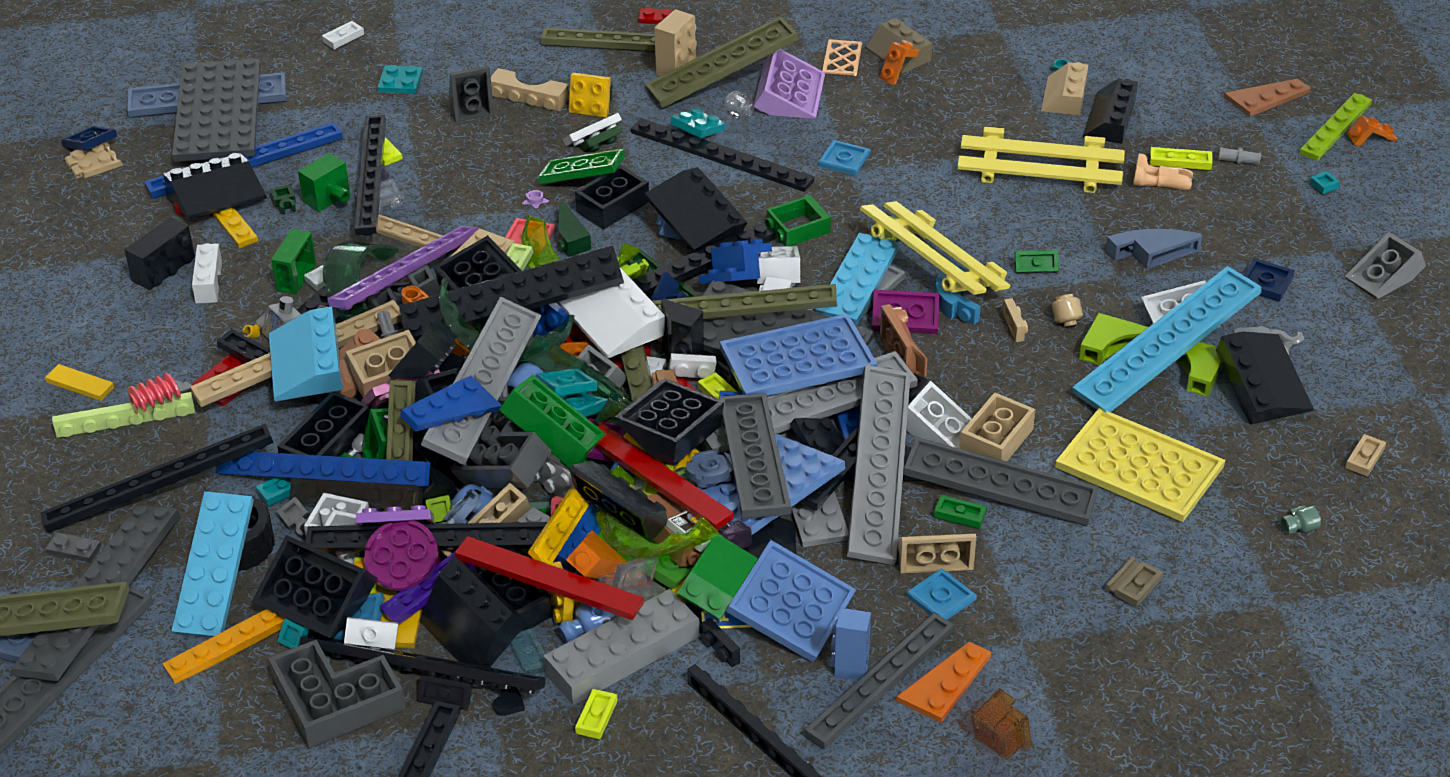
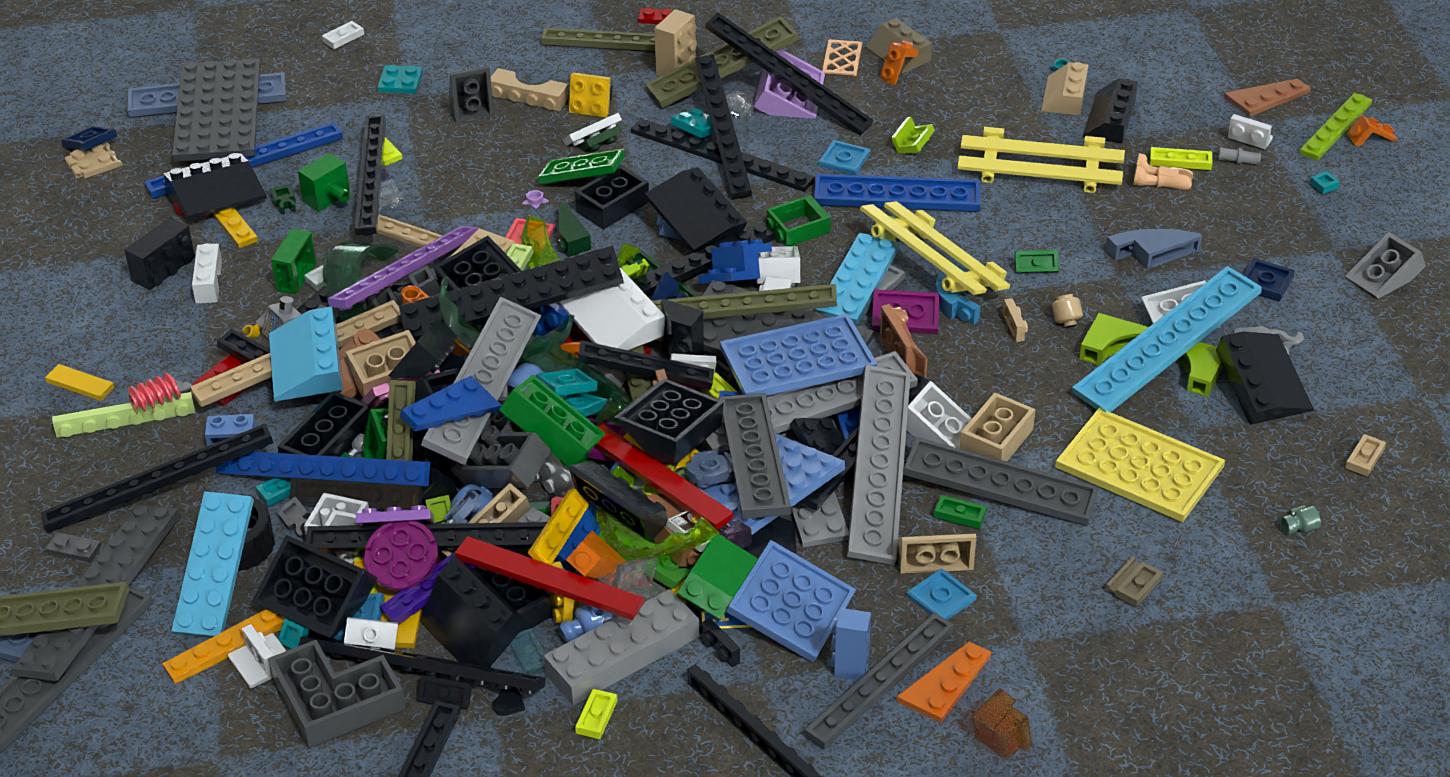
(226, 426): none -> medium blue brick
(252, 659): none -> white bracket
(386, 324): light grey axle -> none
(645, 364): none -> black plate
(723, 127): none -> black plate
(789, 74): none -> black plate
(908, 191): none -> blue plate
(911, 137): none -> lime bracket
(1250, 131): none -> white bracket

